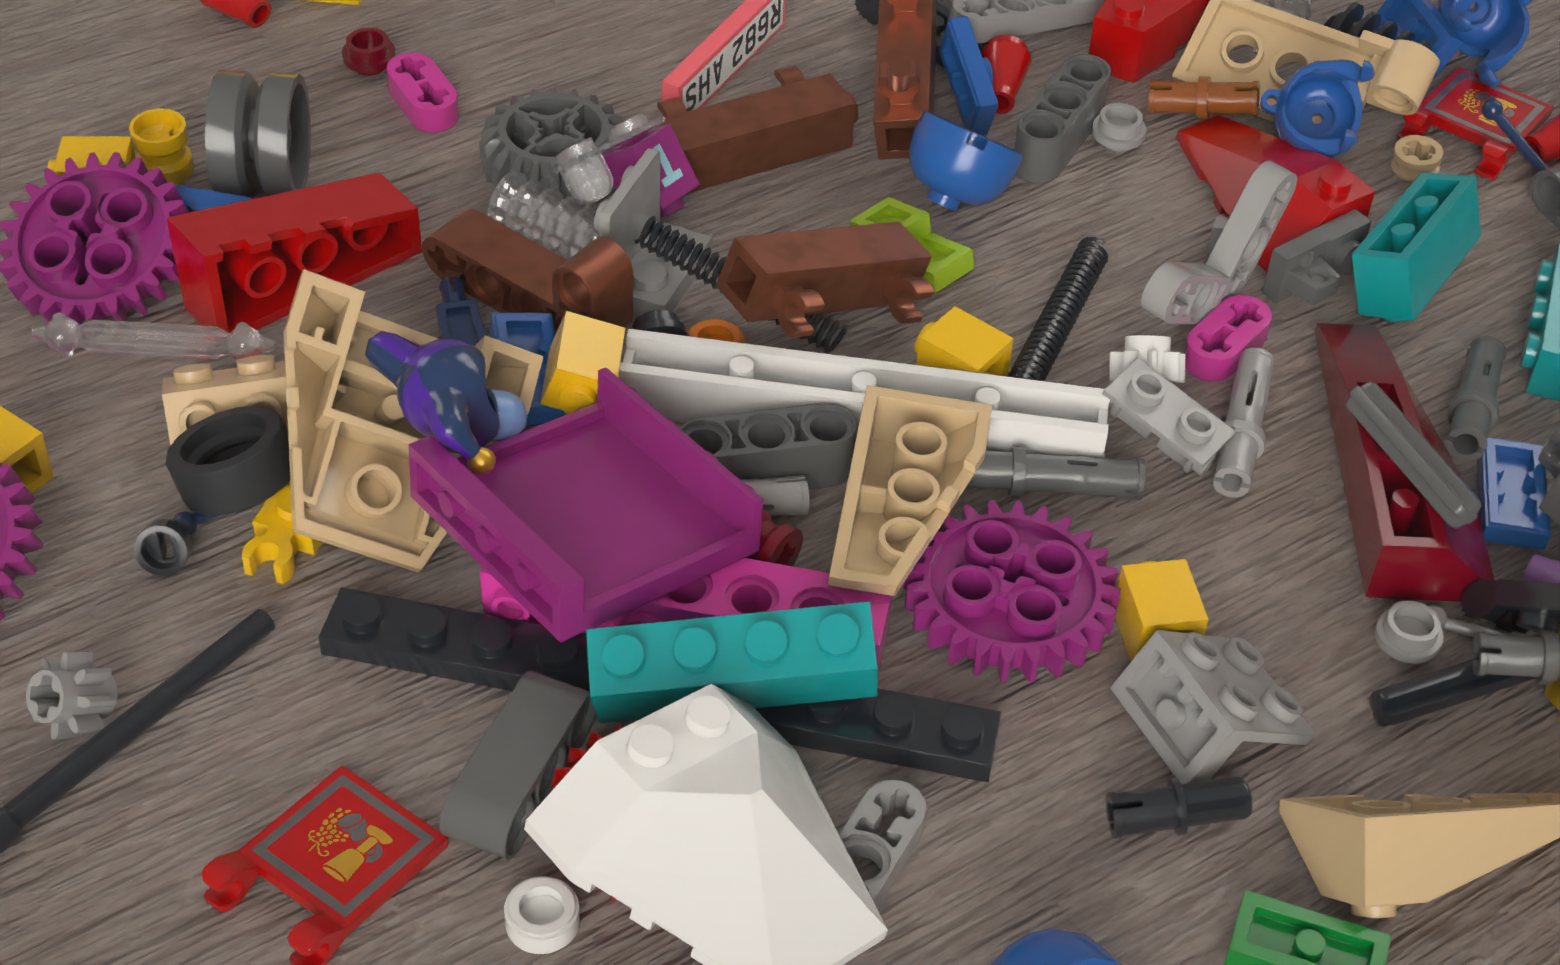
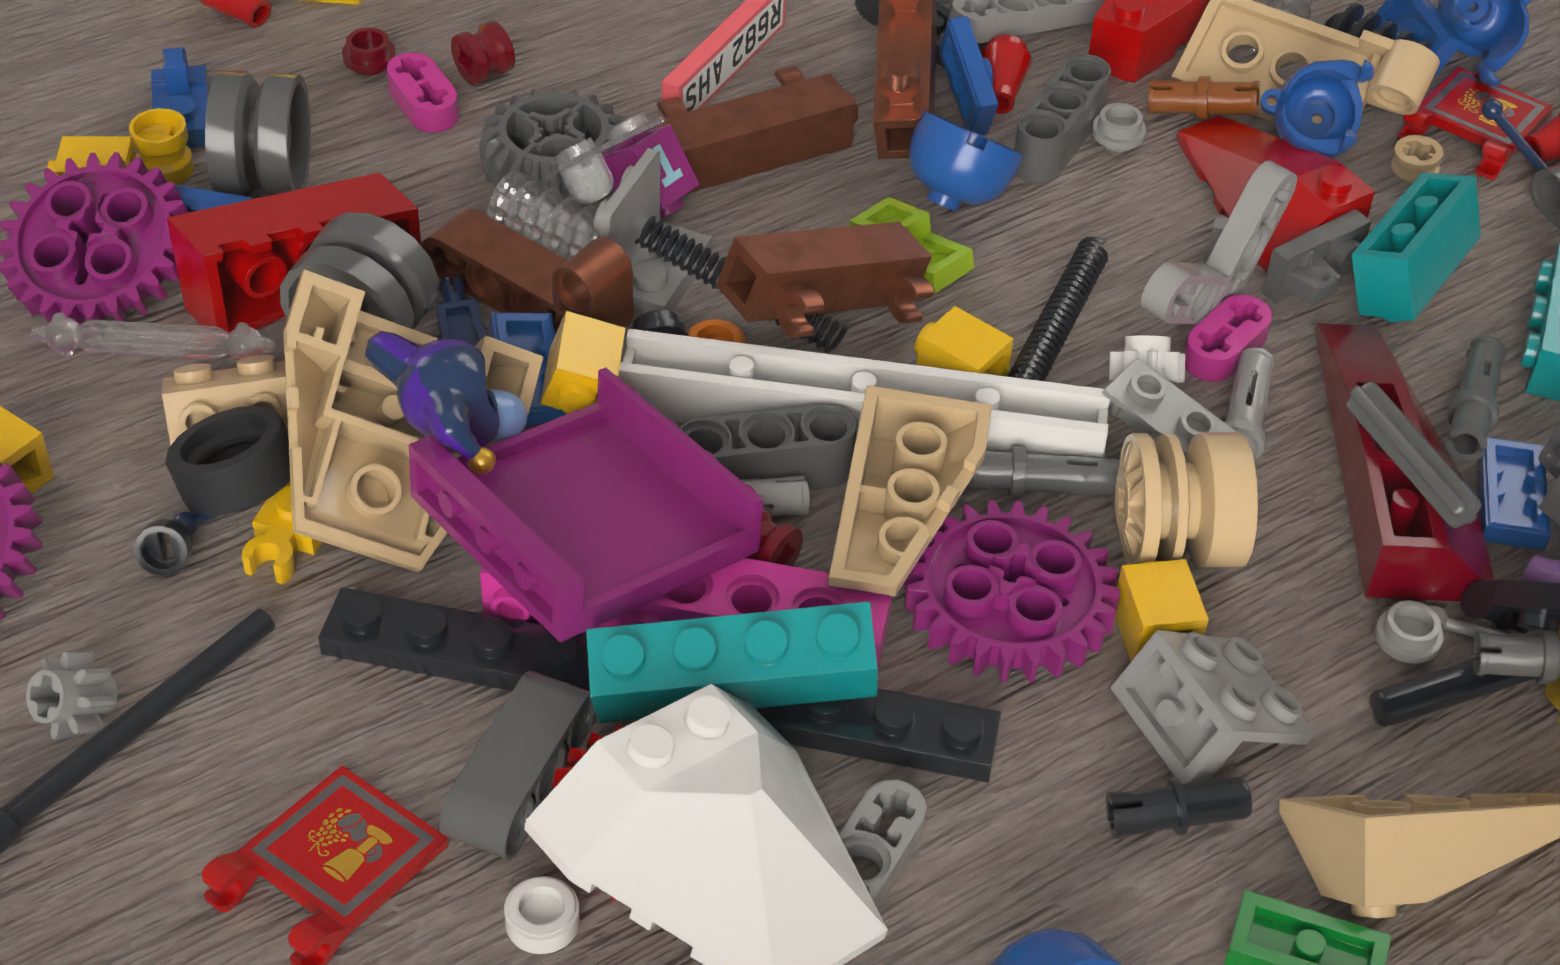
(182, 90): none -> blue hinge
(375, 259): none -> dark grey wheel
(483, 52): none -> dark red wheel
(1190, 500): none -> tan wheel

